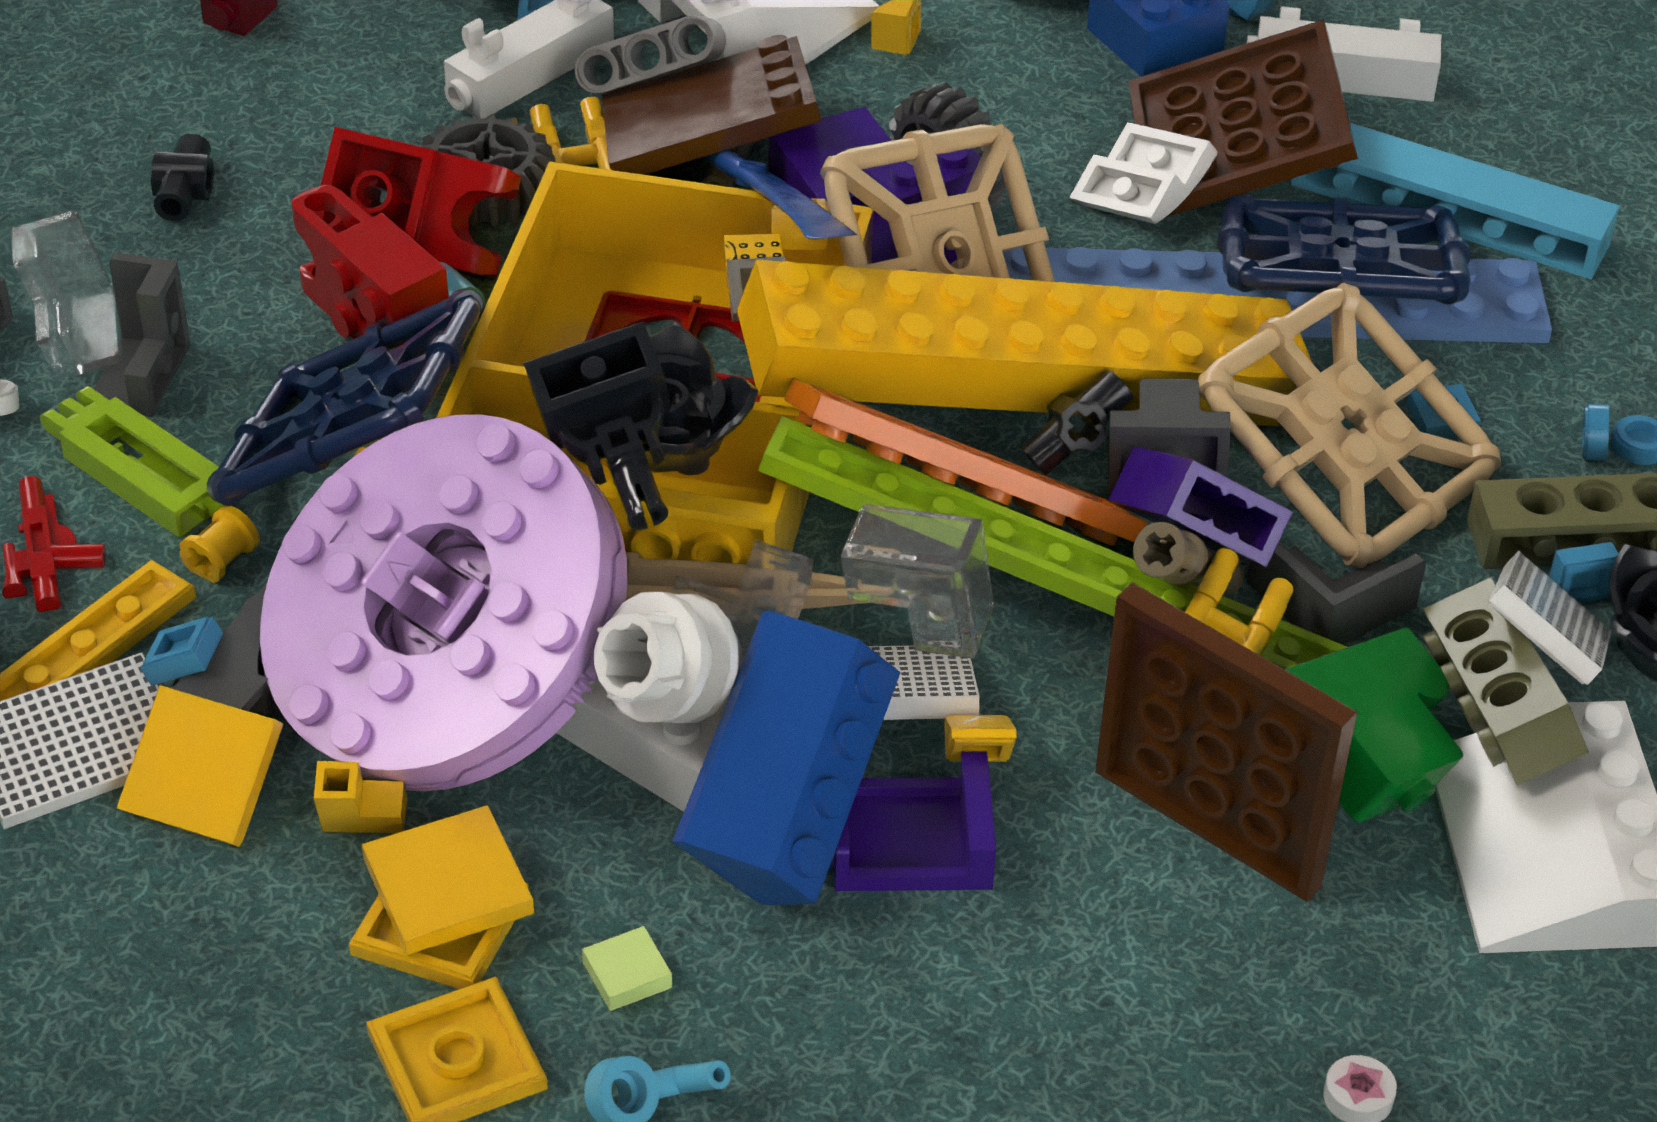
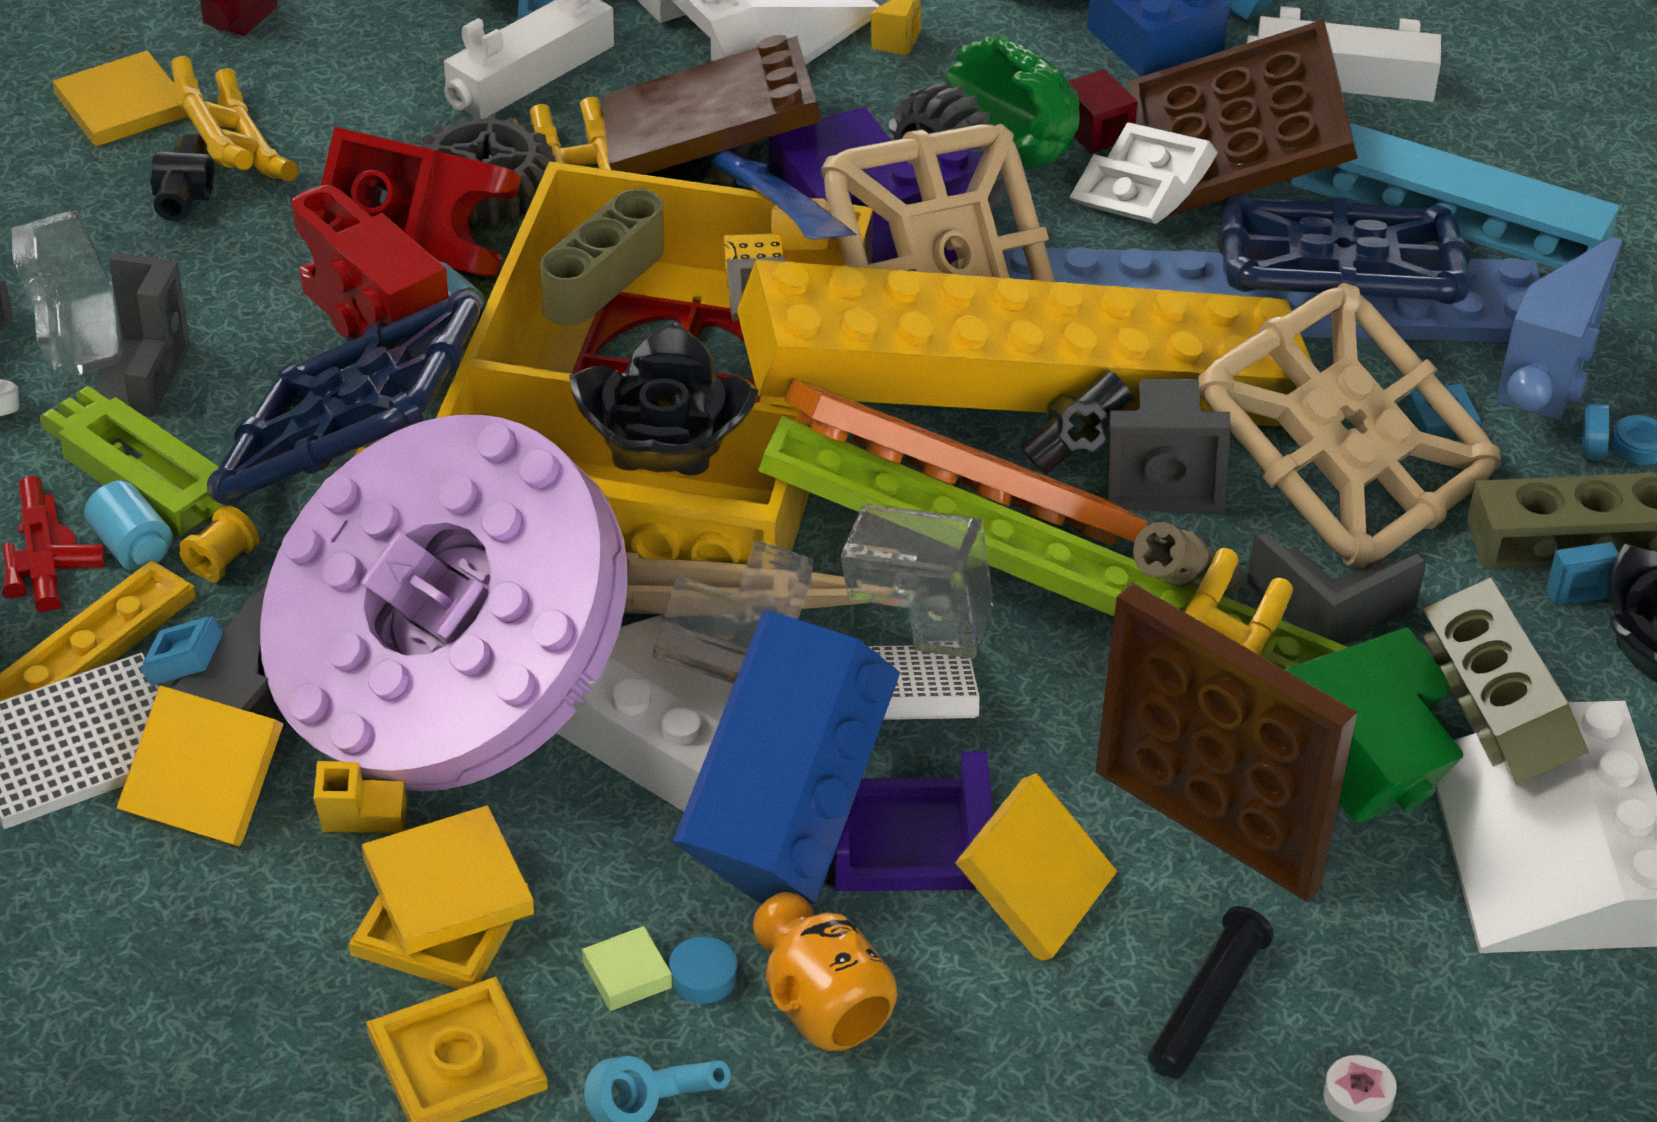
(119, 98): none -> yellow tile
(127, 525): none -> medium azure brick
(226, 147): none -> yellow piece
(602, 257): none -> olive beam
(605, 405): black brick -> none
(627, 59): light grey beam -> none
(668, 657): white piece -> none
(703, 969): none -> dark azure tile
(823, 973): none -> light orange piece
(979, 733): yellow slope -> none
(1021, 94): none -> green hair
(1036, 867): none -> yellow tile
(1102, 110): none -> dark red brick
(1202, 503): dark purple brick -> none
(1210, 990): none -> black axle
(1551, 618): white tile -> none
(1558, 333): none -> medium blue slope

